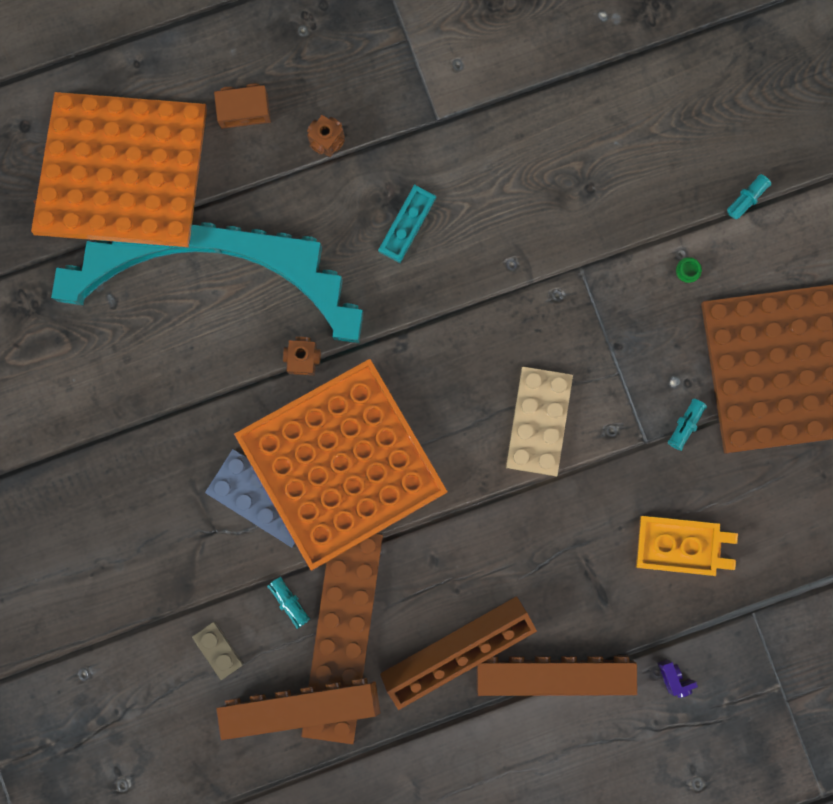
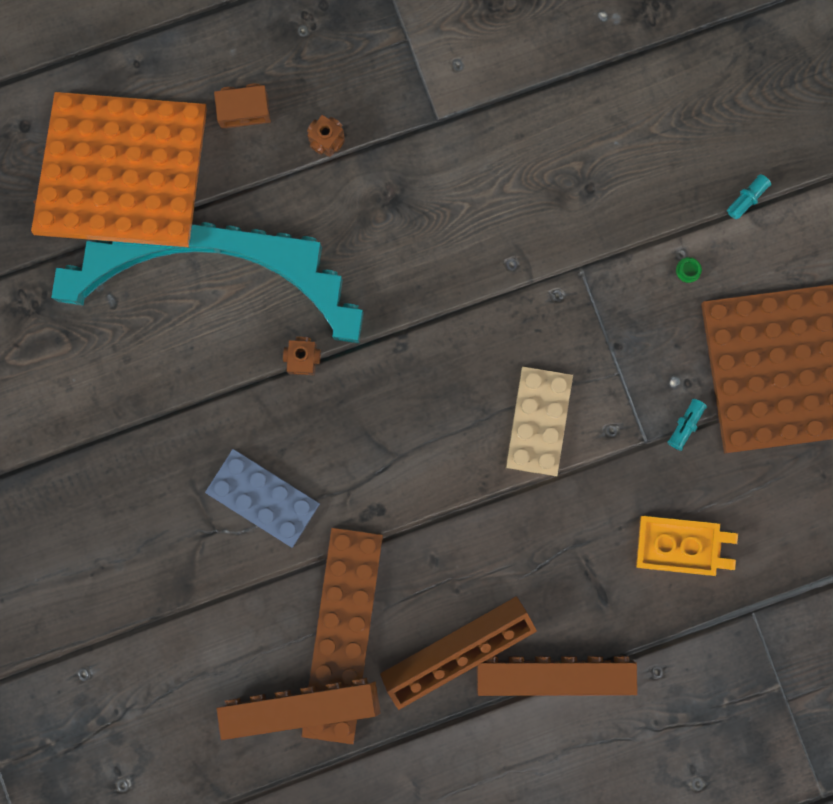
(217, 650): dark tan plate -> none
(288, 602): teal pin -> none
(340, 464): orange plate -> none
(407, 224): teal tile -> none
(671, 676): dark purple bracket -> none

